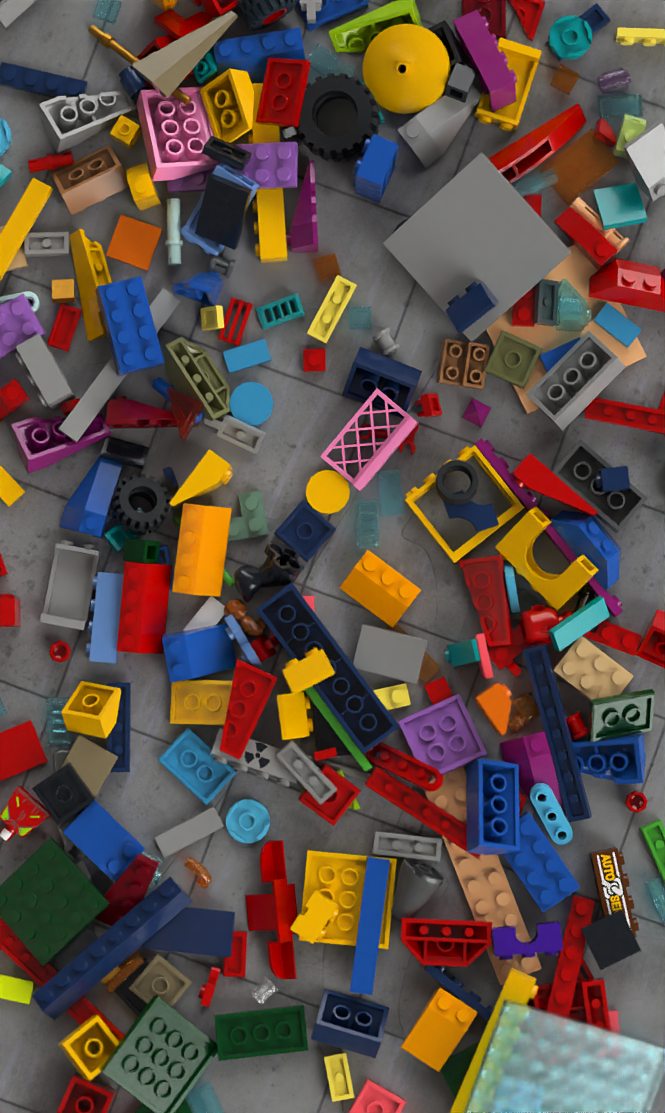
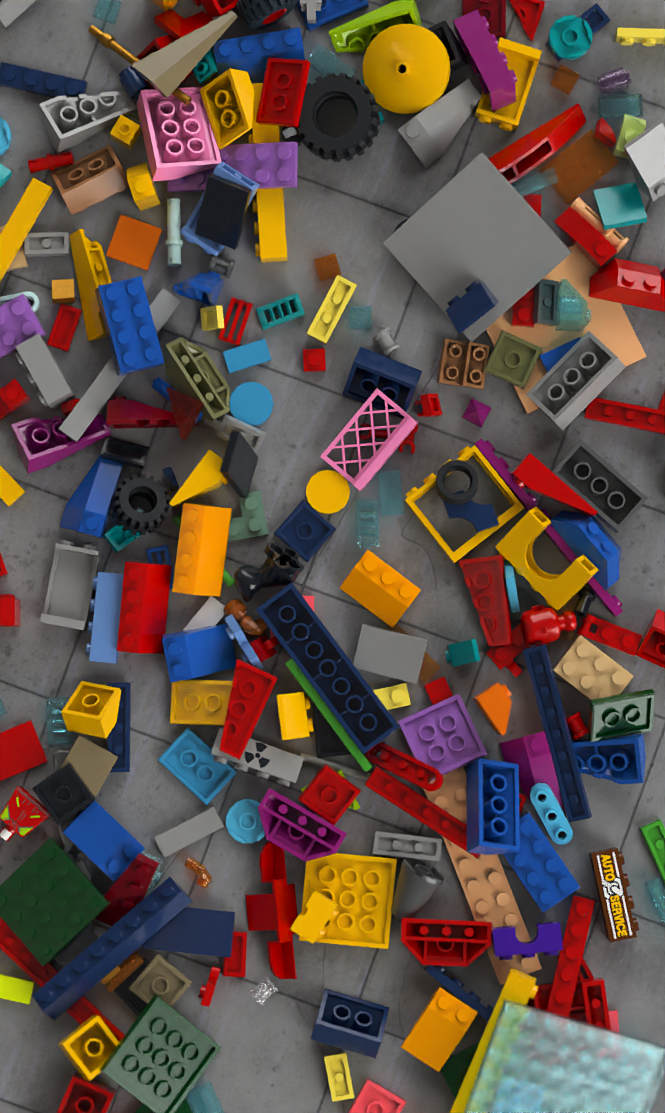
(60, 651): red tile -> none
(141, 551): dark green brick -> none
(226, 153): black plate -> none
(239, 463): none -> black tile
(261, 1032): dark green plate -> none
(298, 828): none -> magenta wedge
(304, 223): magenta wedge -> none
(306, 772): light grey tile -> none
(308, 671): yellow slope -> none
(325, 754): red tile -> none
(369, 925): blue tile -> none
(375, 168): blue brick -> none
(460, 82): brick -> none
(484, 663): coral tile -> none
(527, 711): clear orange piece -> none
(579, 623): tile -> none
(610, 939): black tile -> none
(613, 479): dark blue brick -> none
(617, 325): dark azure tile -> none
(636, 801): red tile -> none

